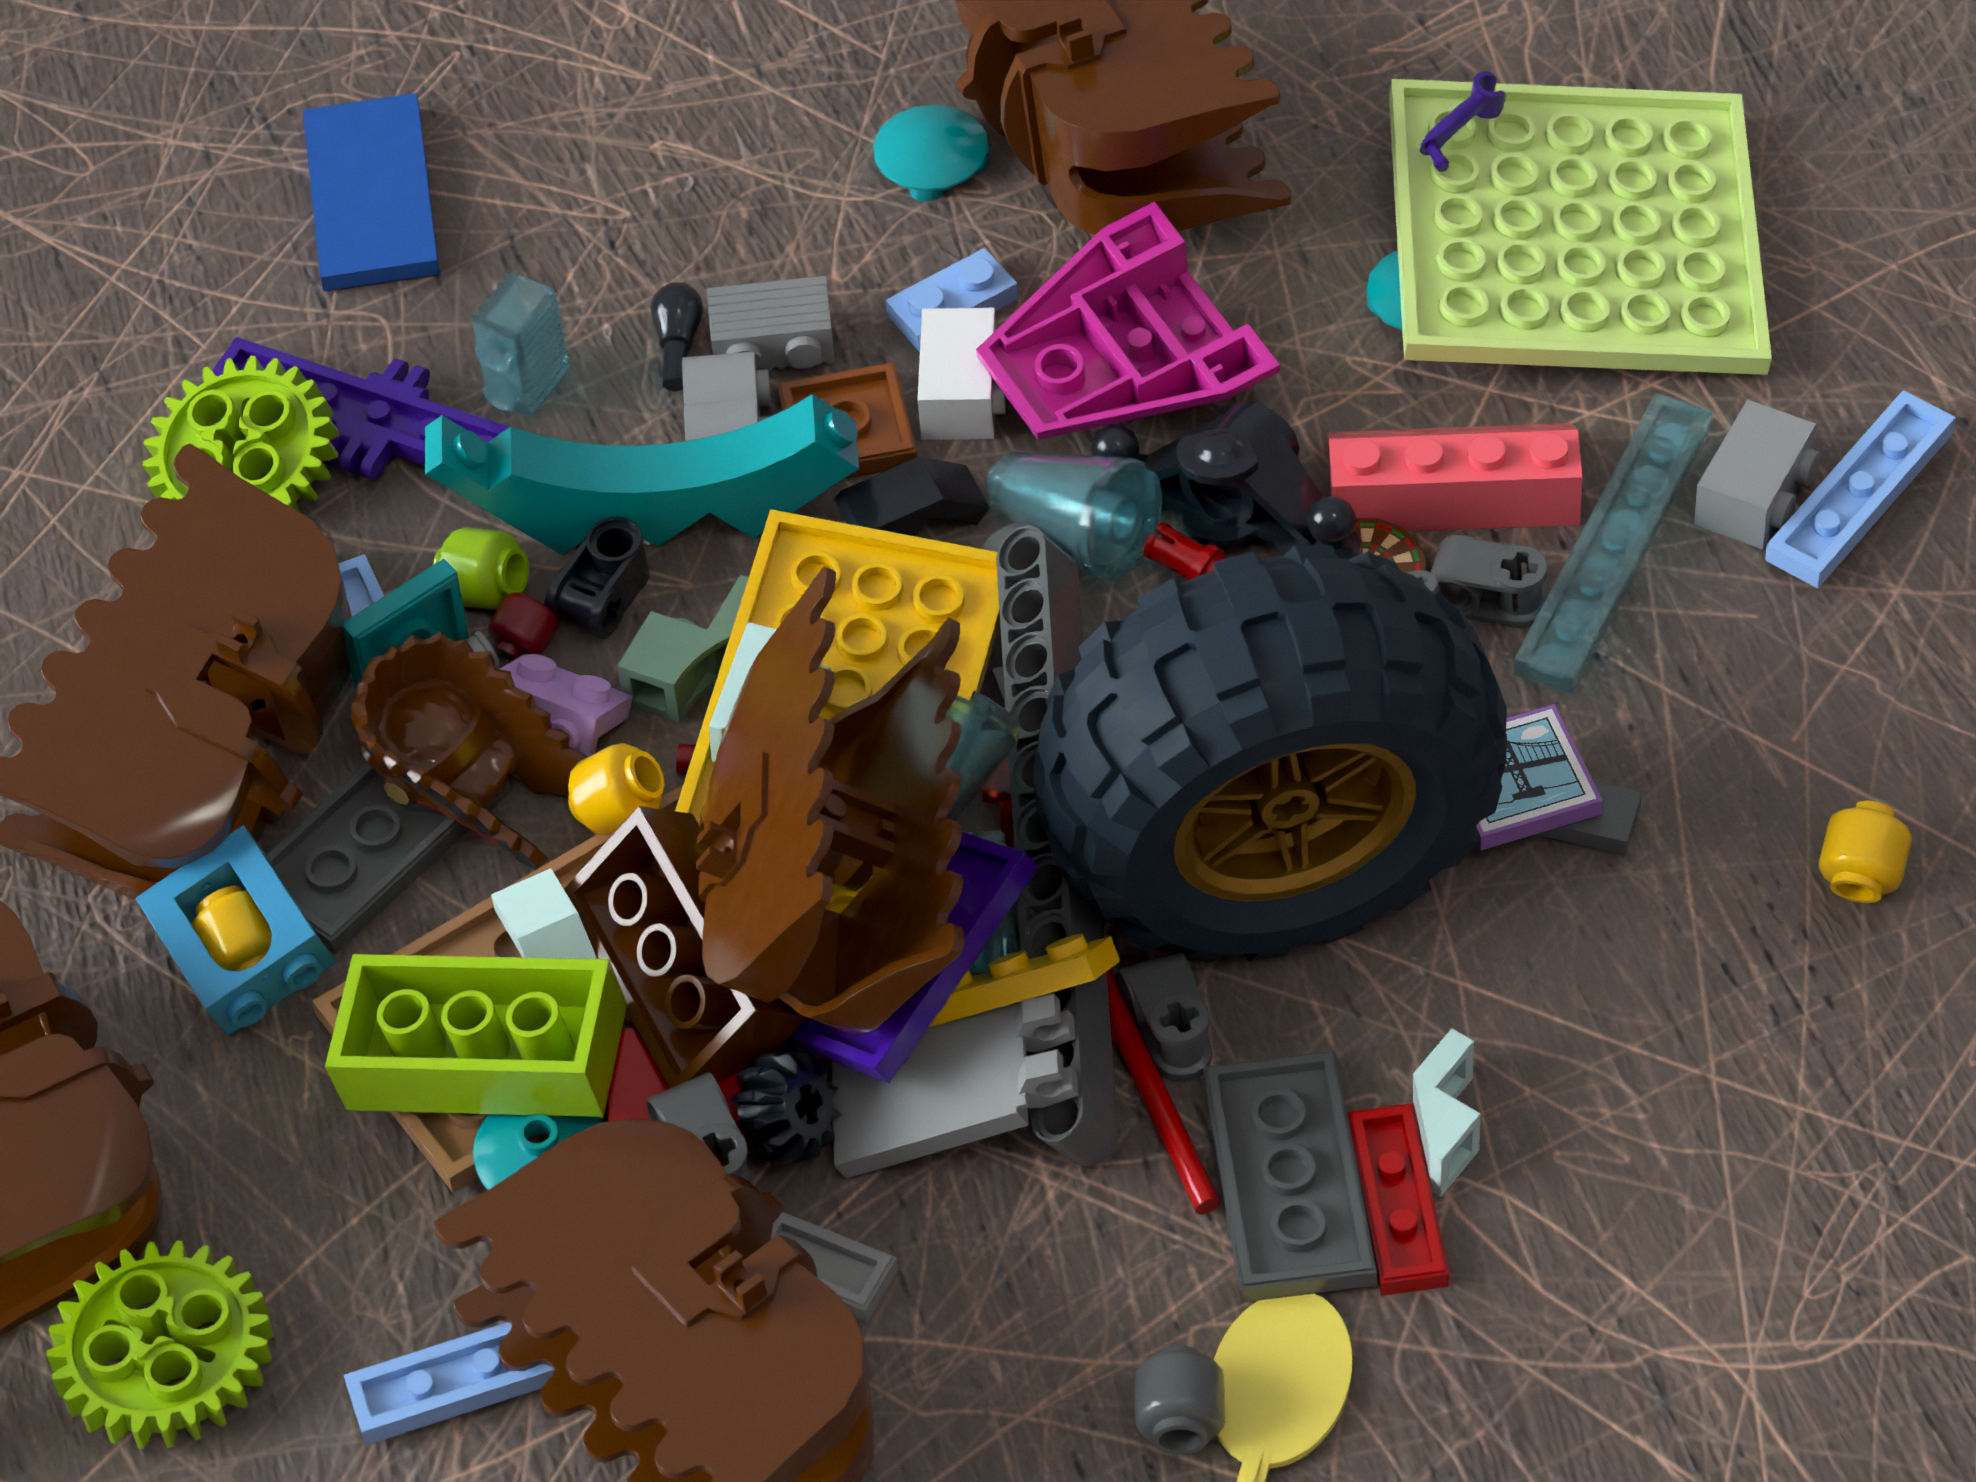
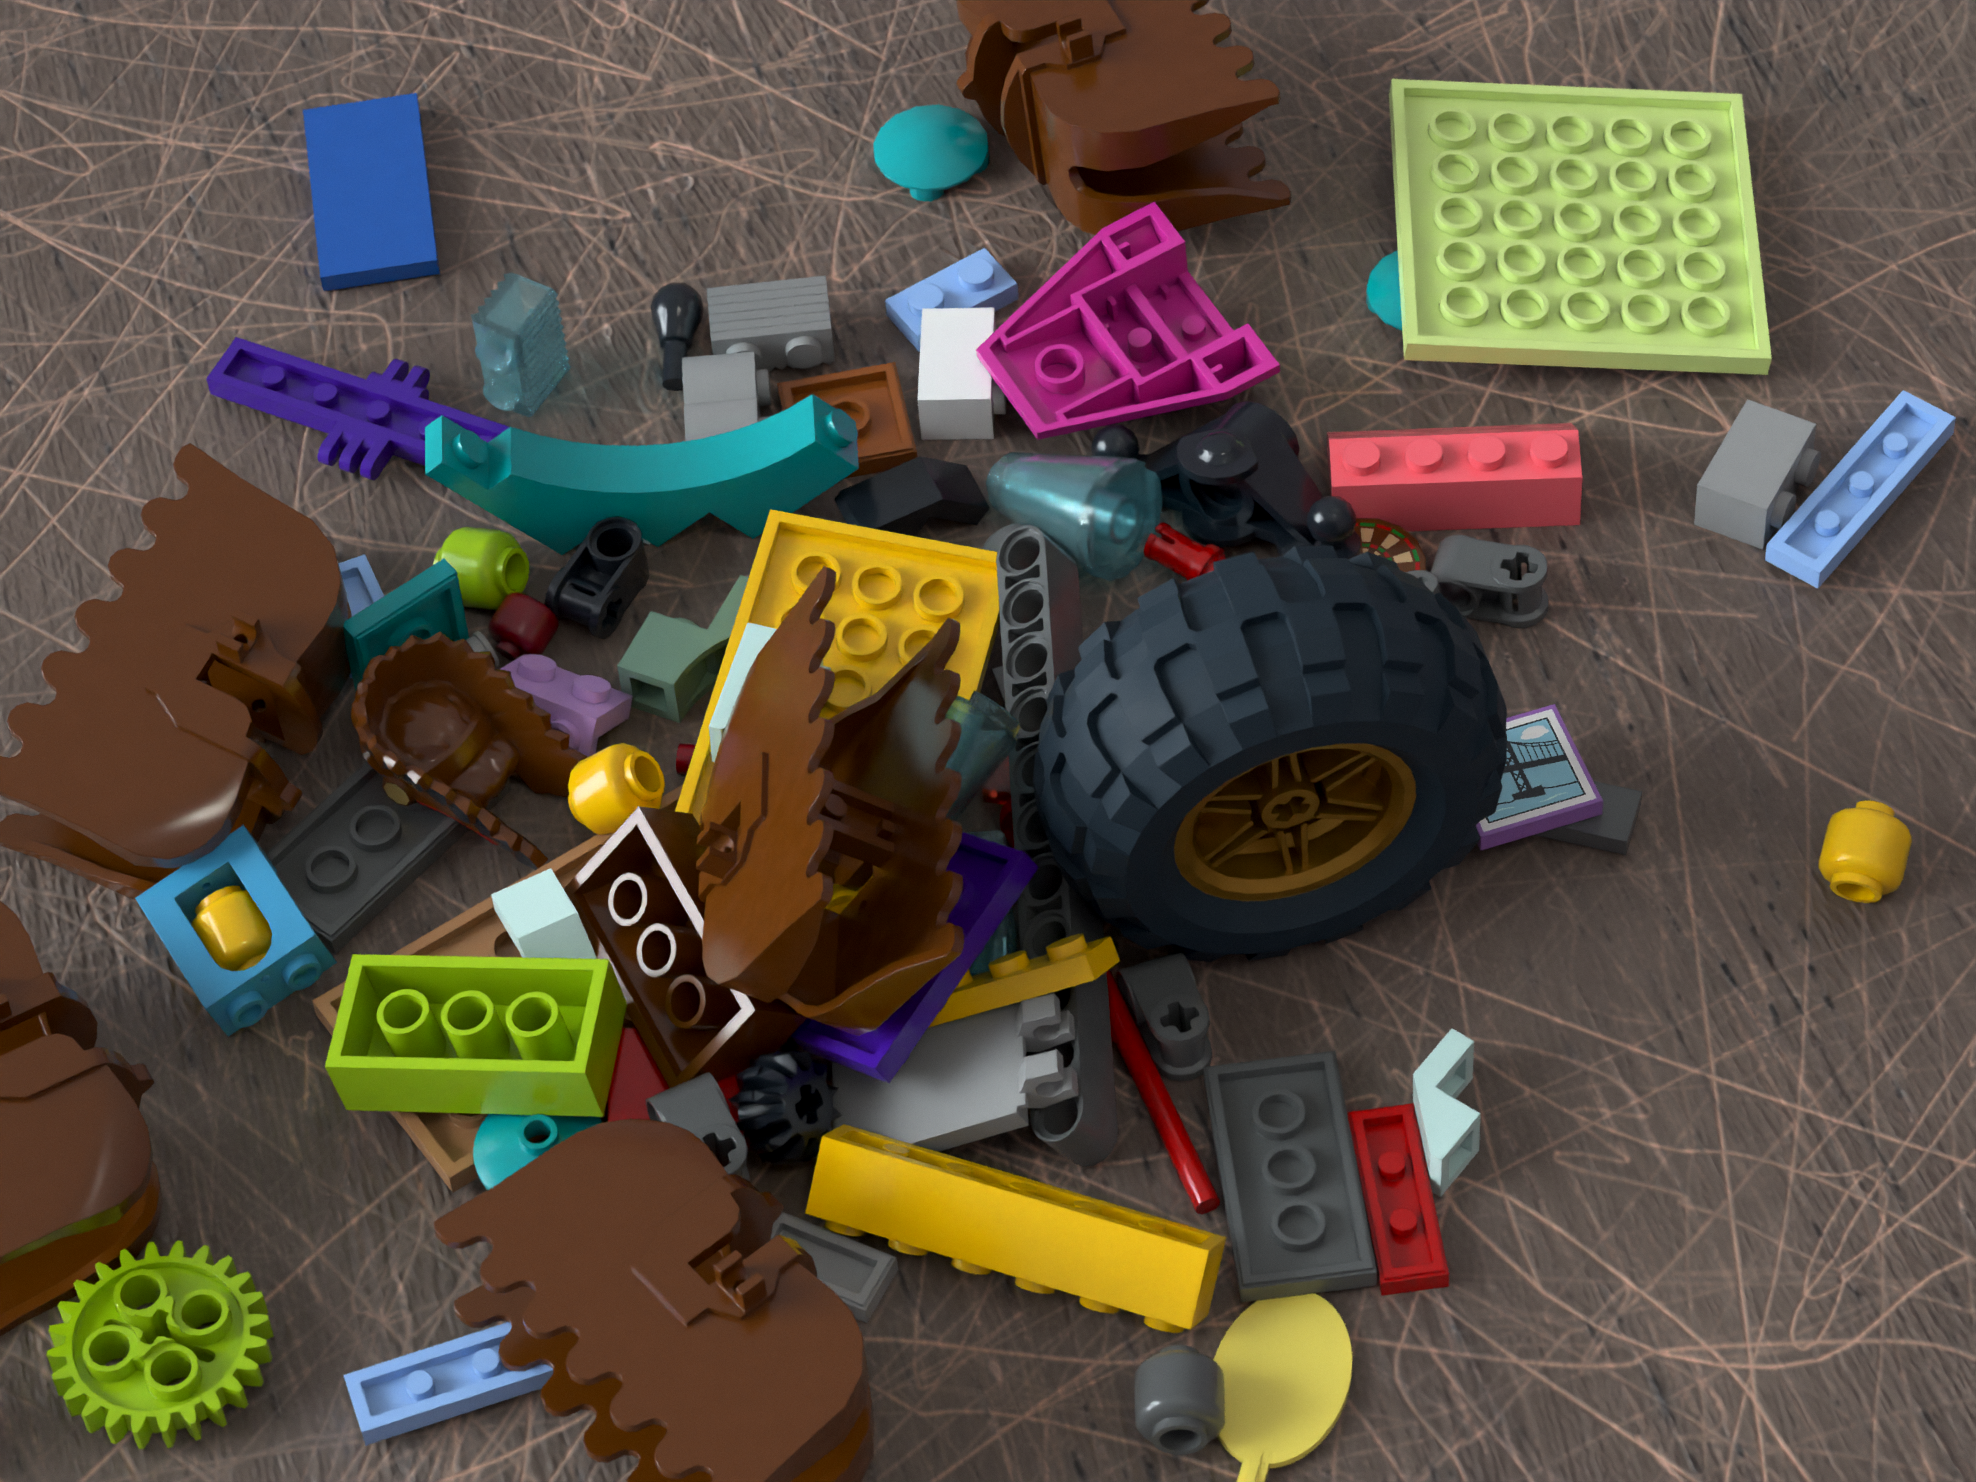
(244, 438): lime gear -> none
(1016, 1228): none -> yellow brick
(1482, 103): dark purple piece -> none
(1613, 544): clear light blue plate -> none

